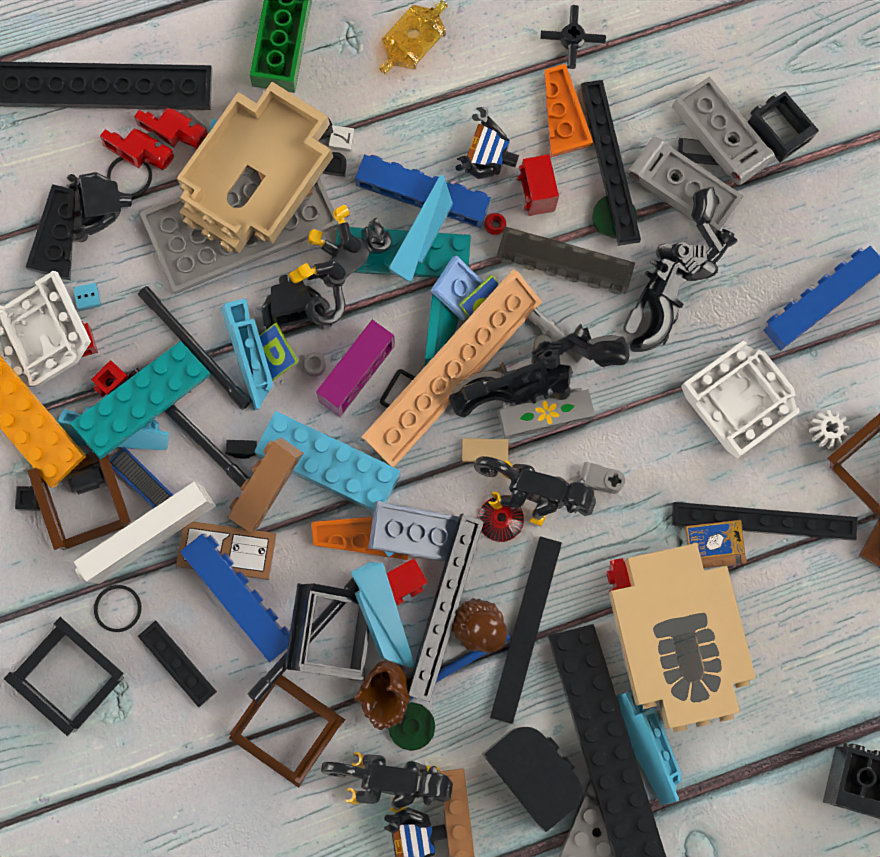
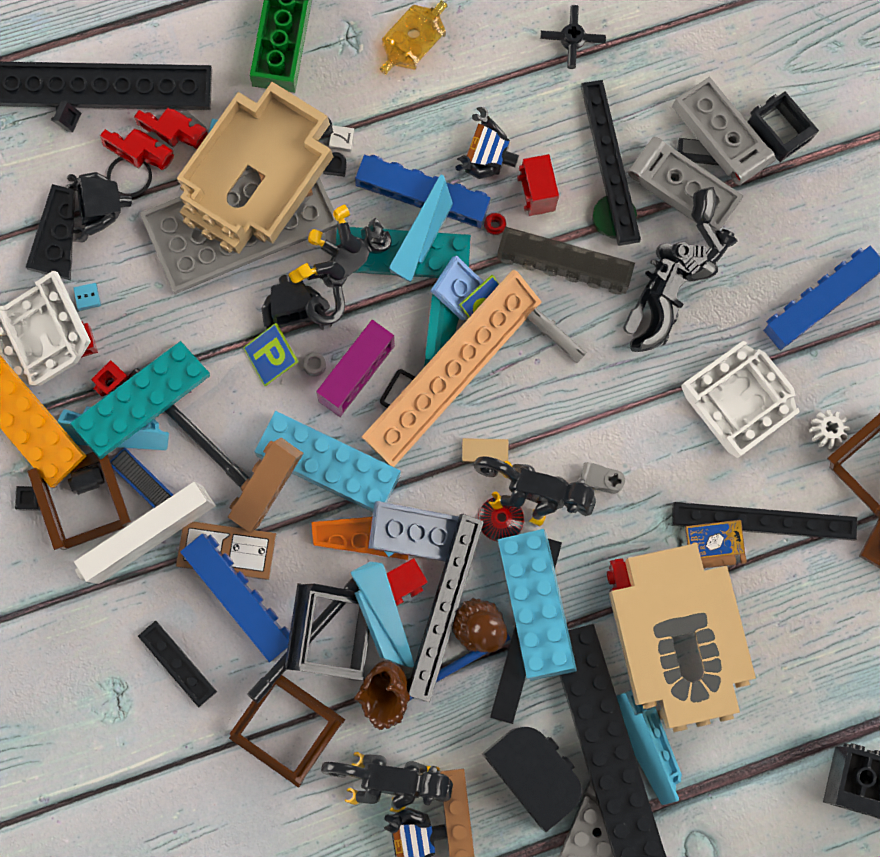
(39, 701): black piece -> none
(66, 116): none -> black tile
(111, 588): black piece -> none
(231, 388): black piece -> none
(241, 448): black piece -> none
(248, 350): medium azure wedge -> none
(416, 728): dark green tile -> none
(537, 605): none -> medium azure brick
(541, 375): black piece -> none
(545, 414): light grey brick -> none
(565, 117): orange wing -> none

